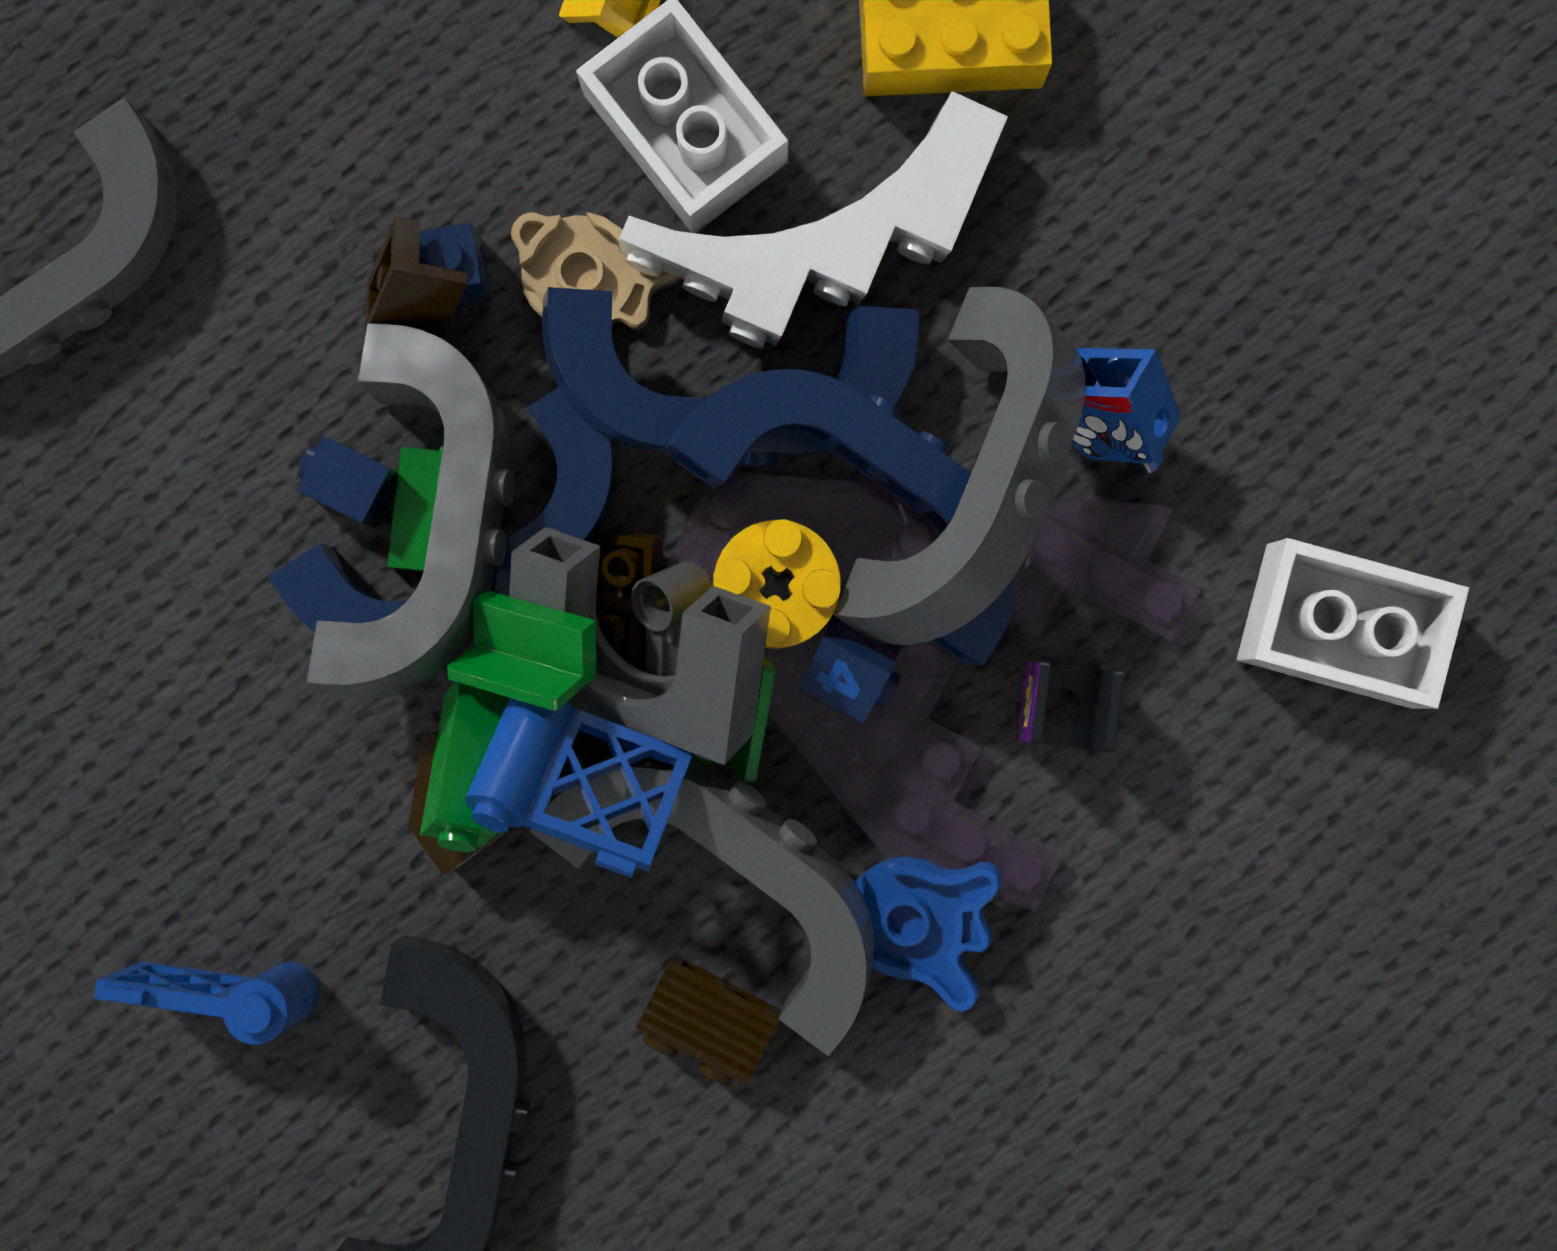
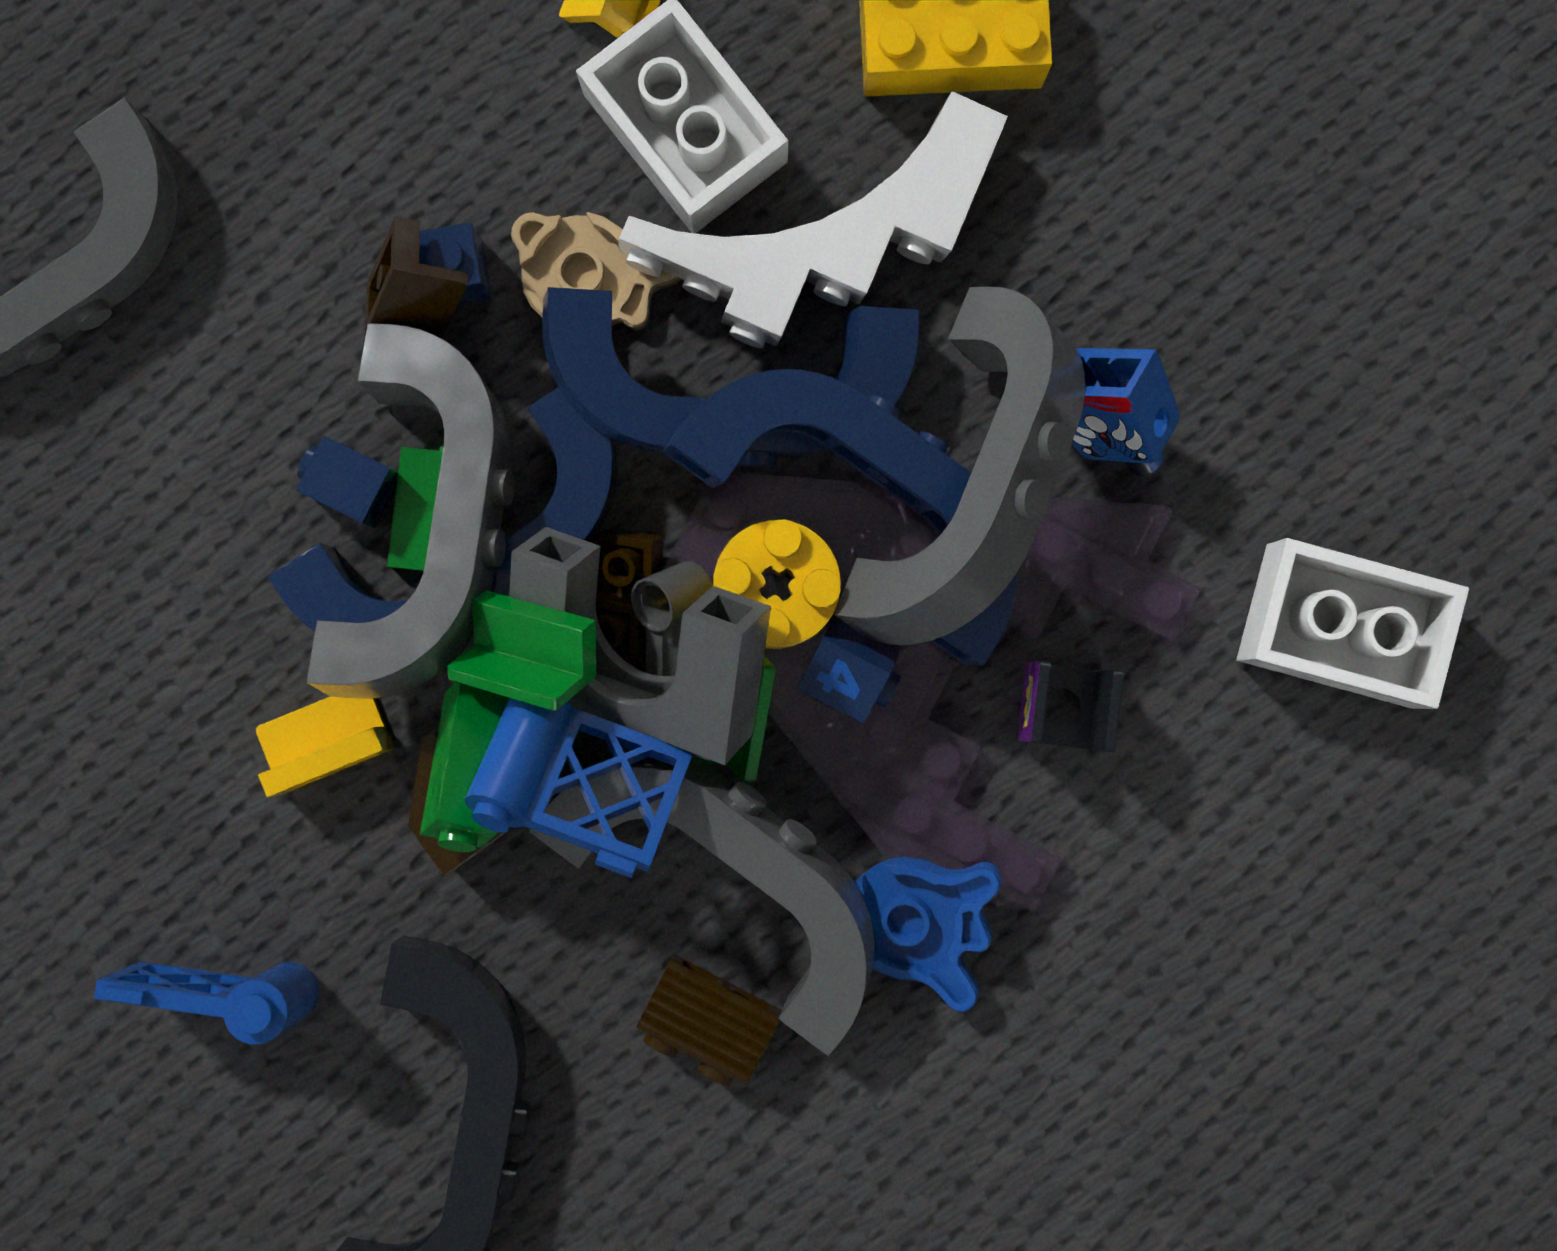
(320, 742): none -> yellow panel

